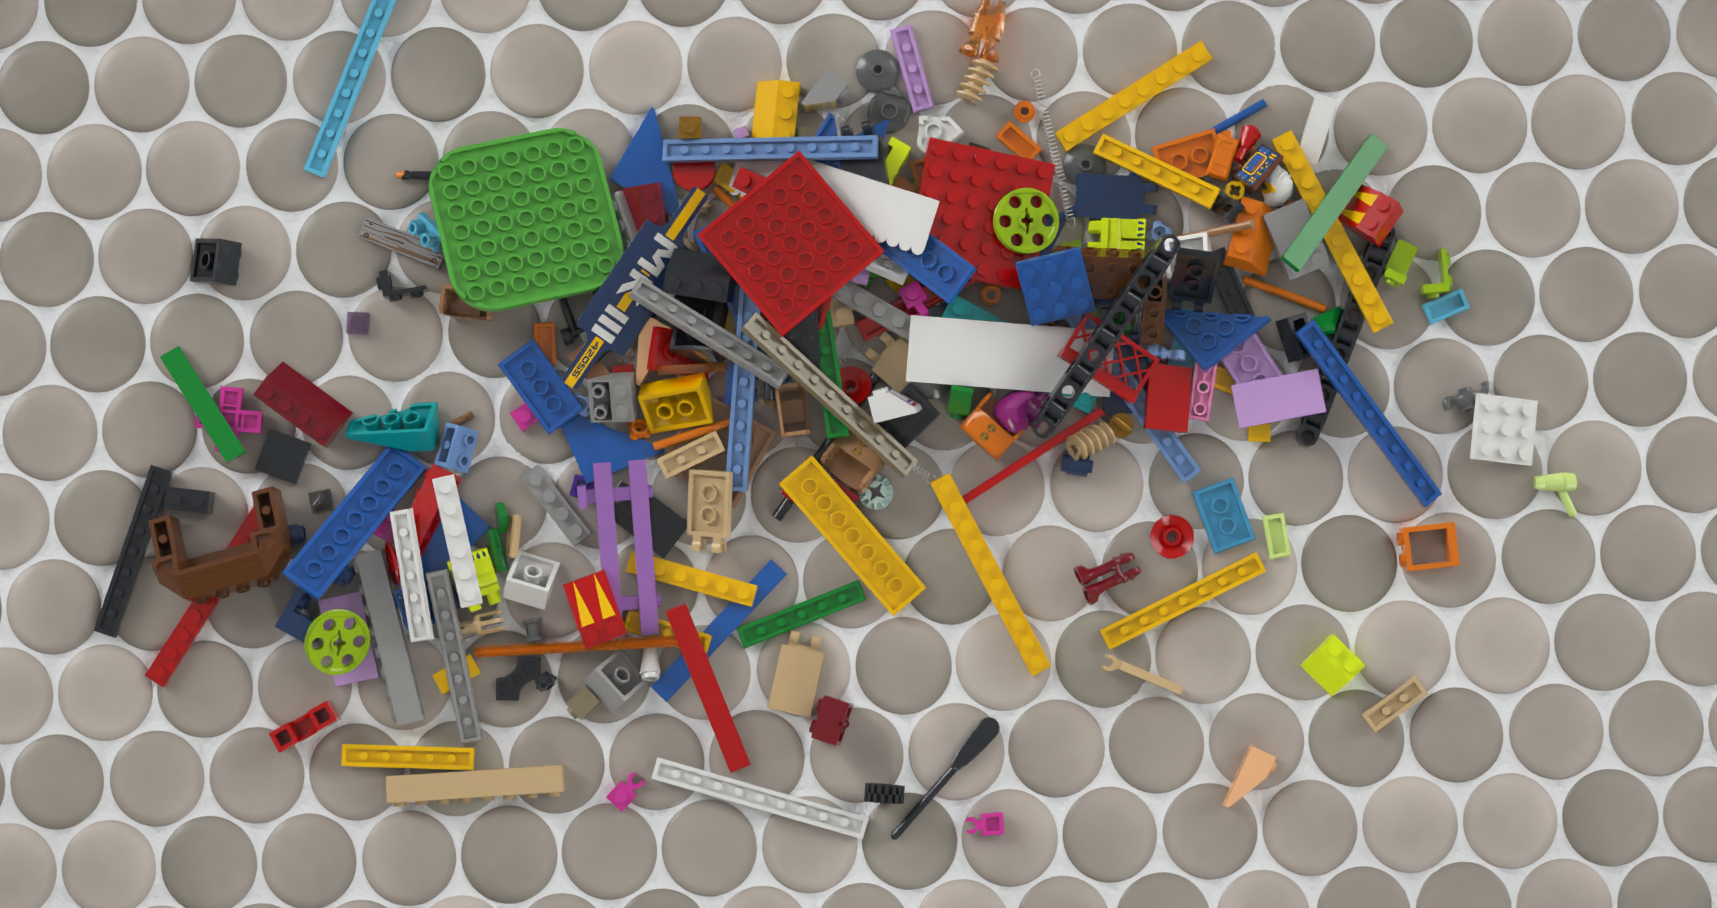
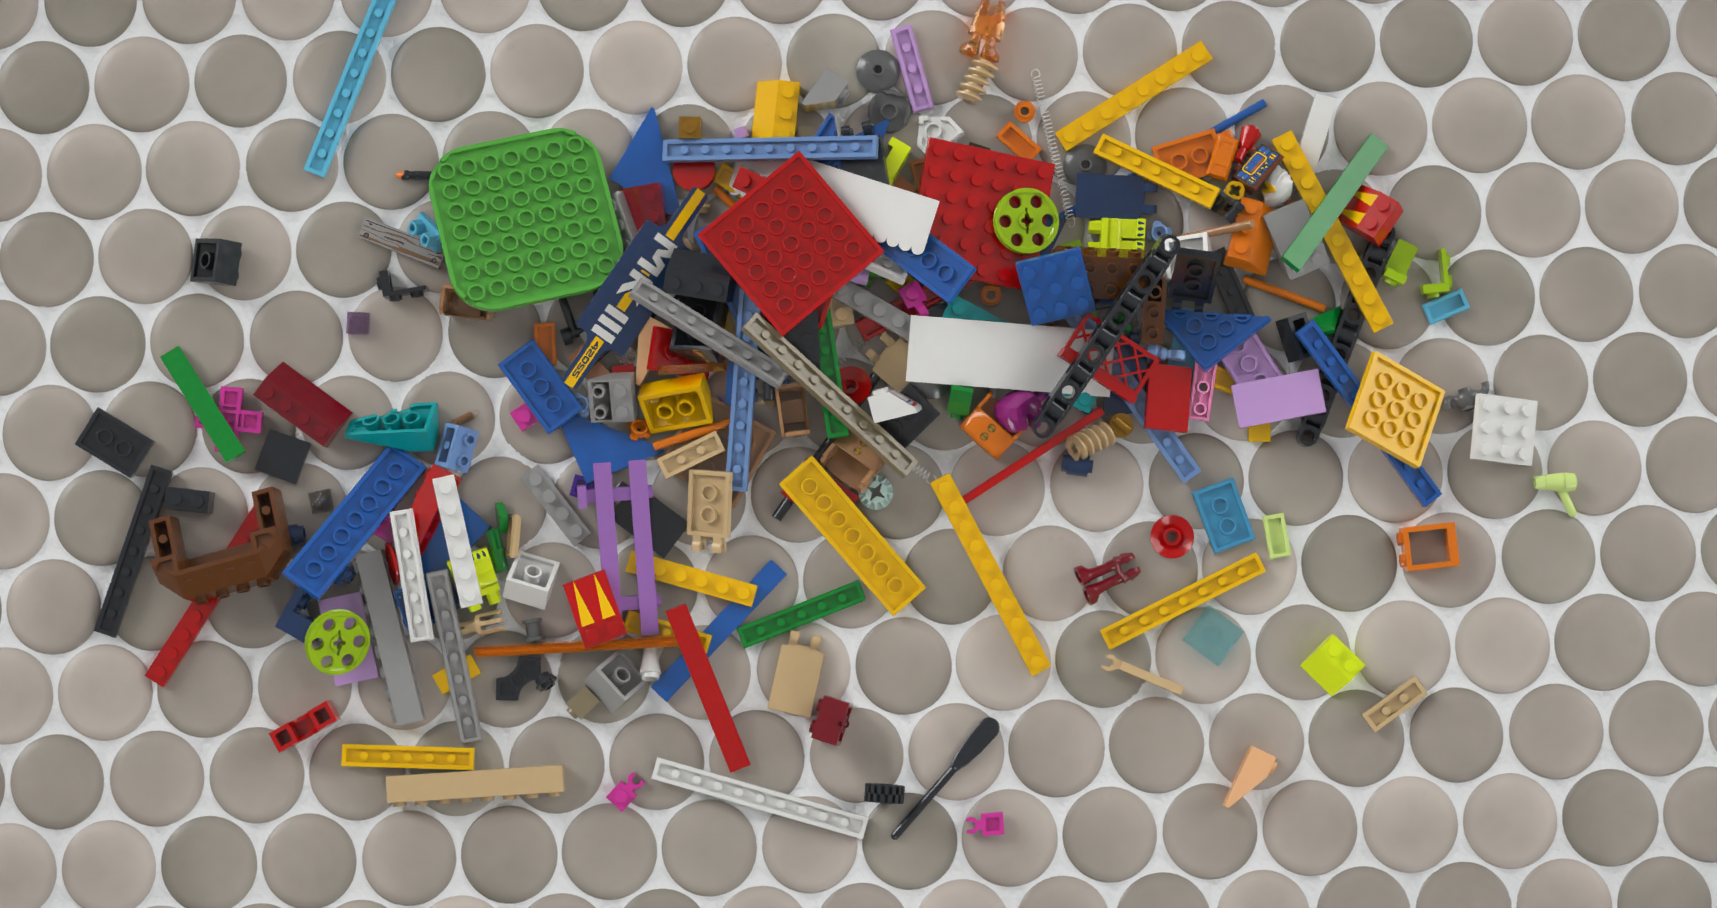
(114, 442): none -> black plate
(1213, 635): none -> clear light blue tile
(1395, 409): none -> yellow plate

